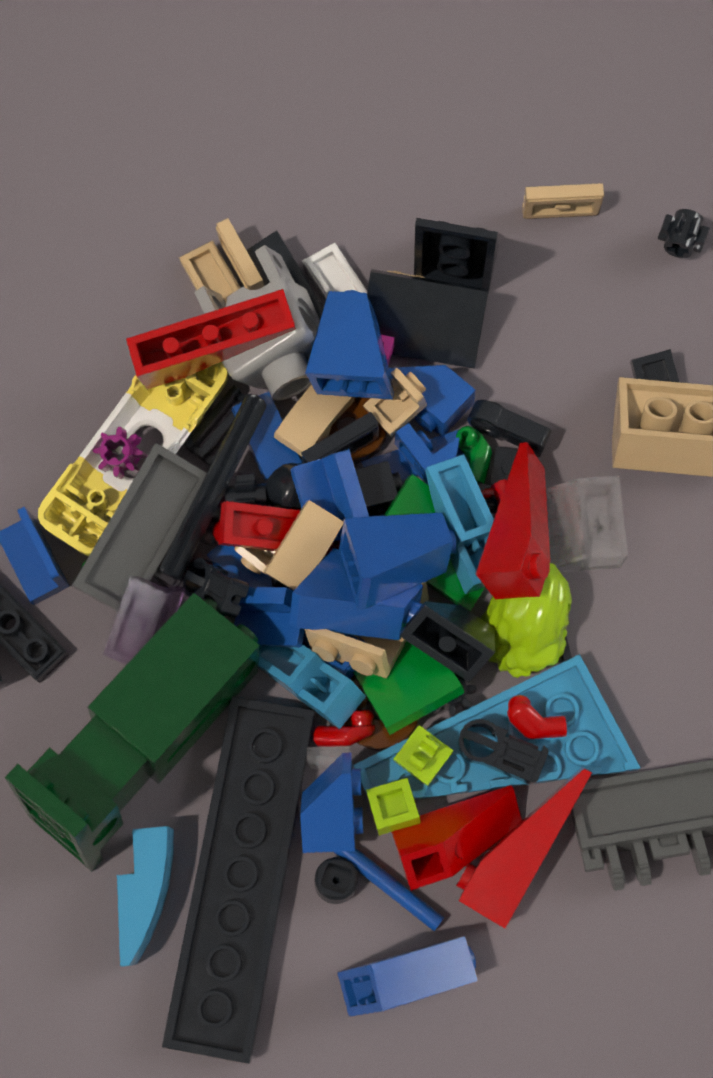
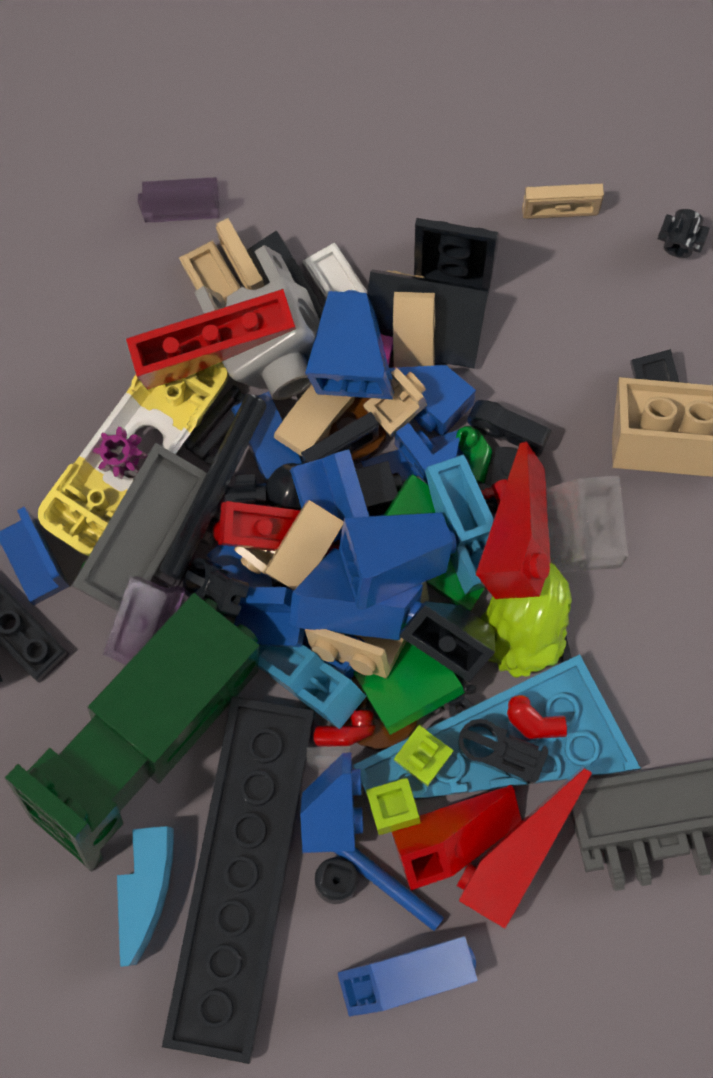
(179, 200): none -> clear purple panel
(413, 329): none -> tan slope

